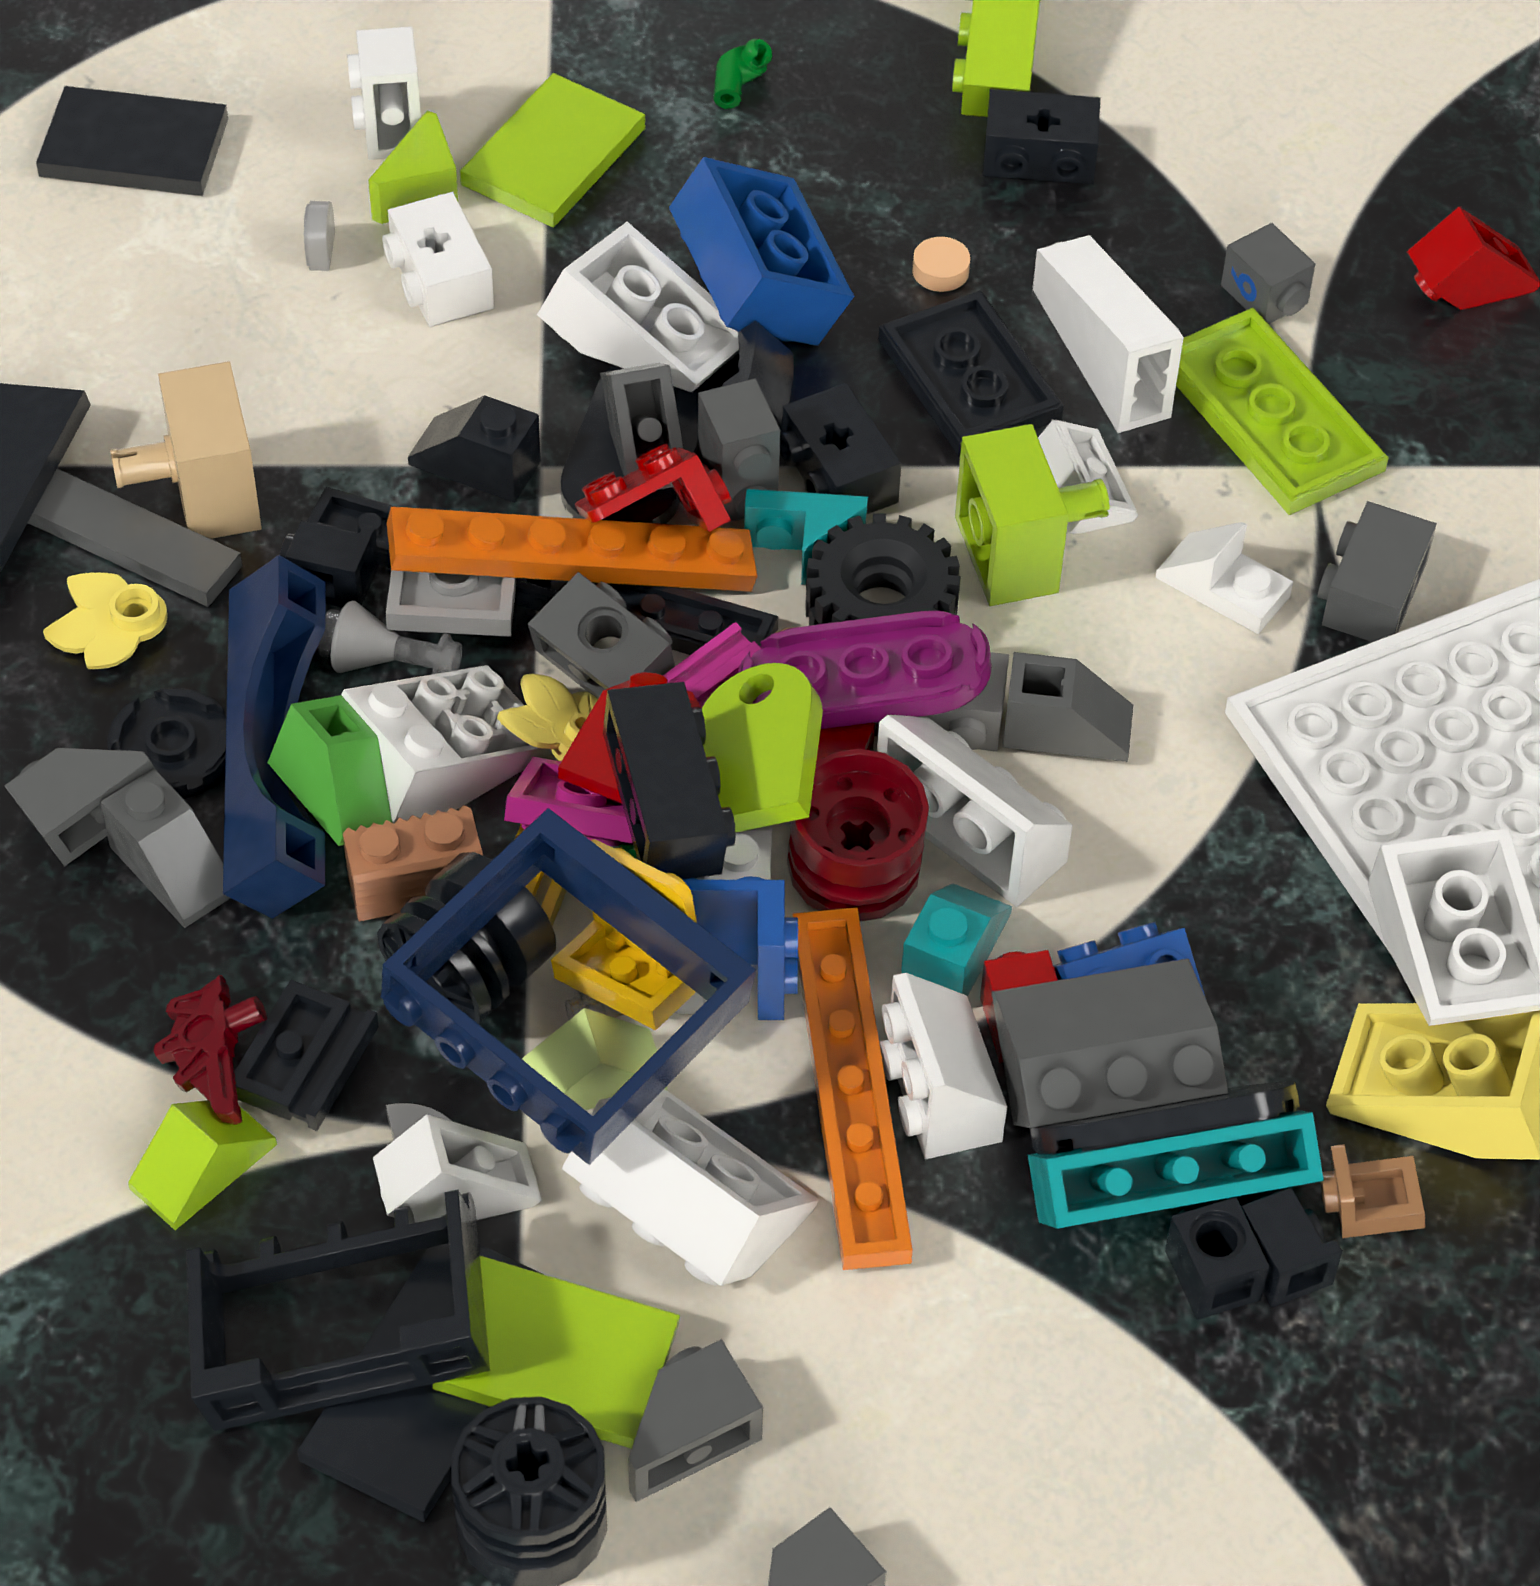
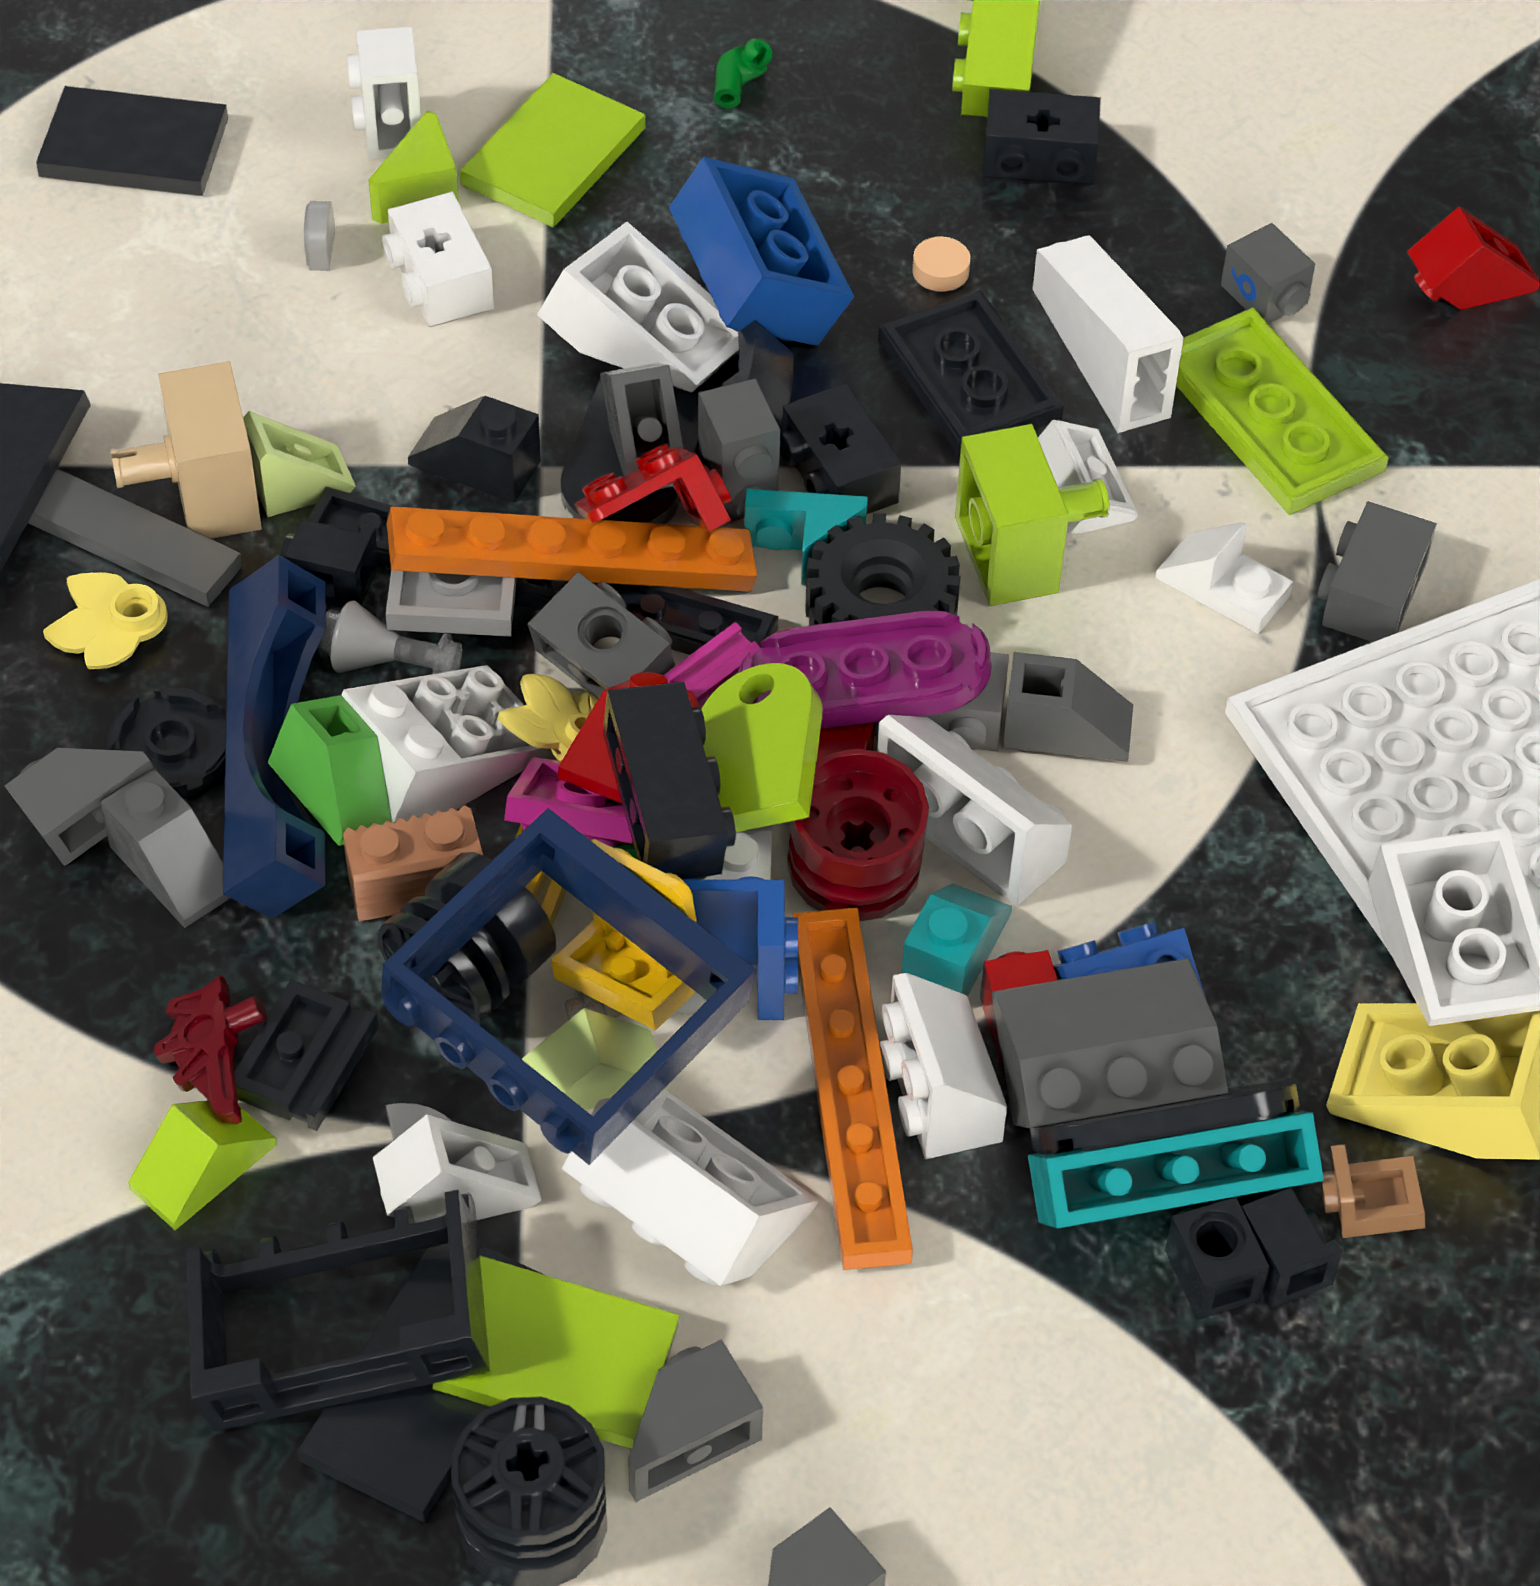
(292, 465): none -> yellowish green slope

